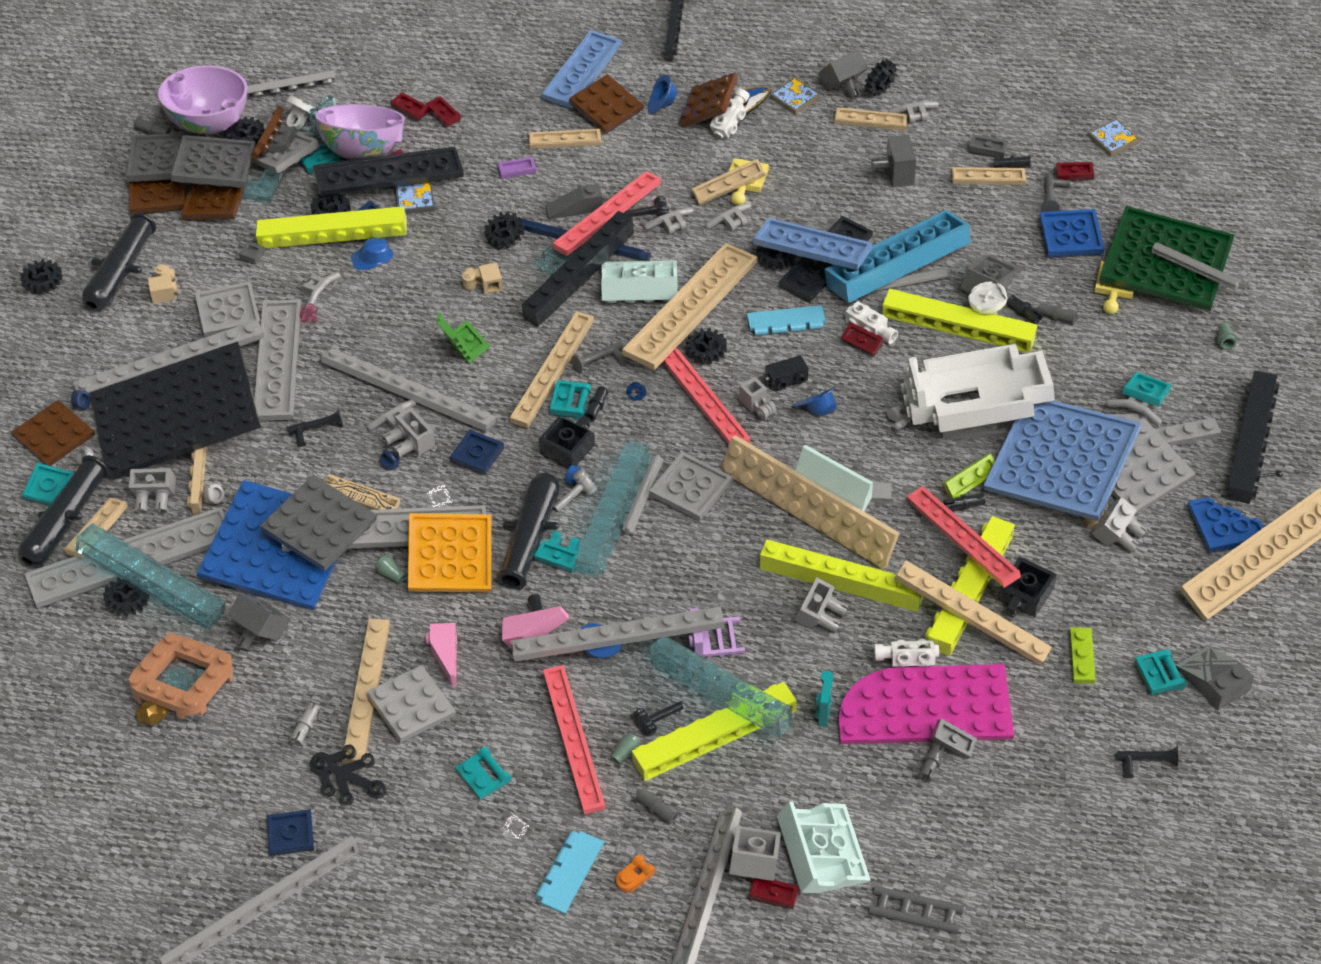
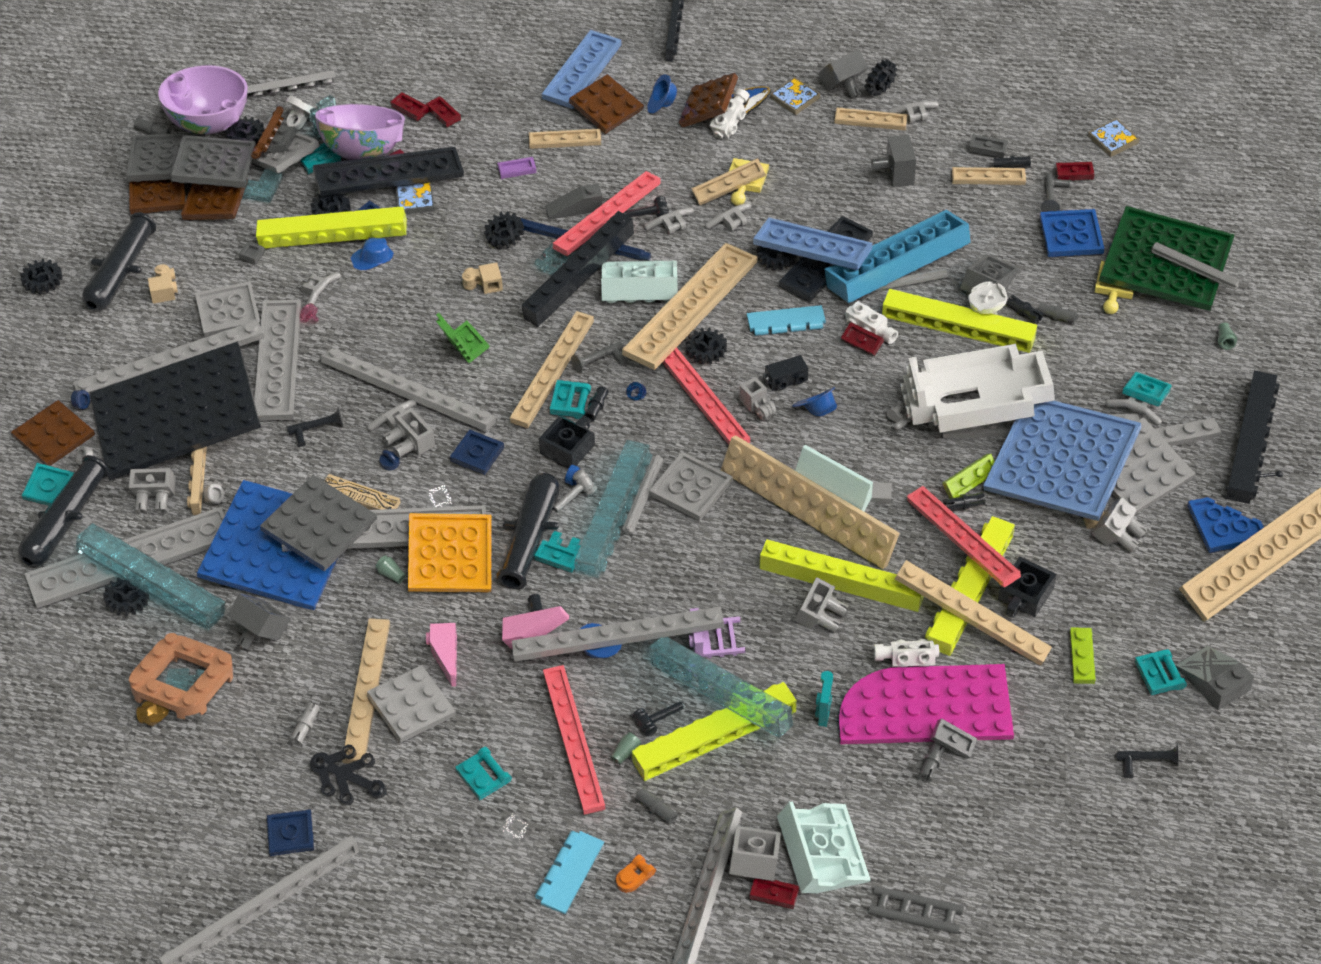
(103, 518): tan tile -> none

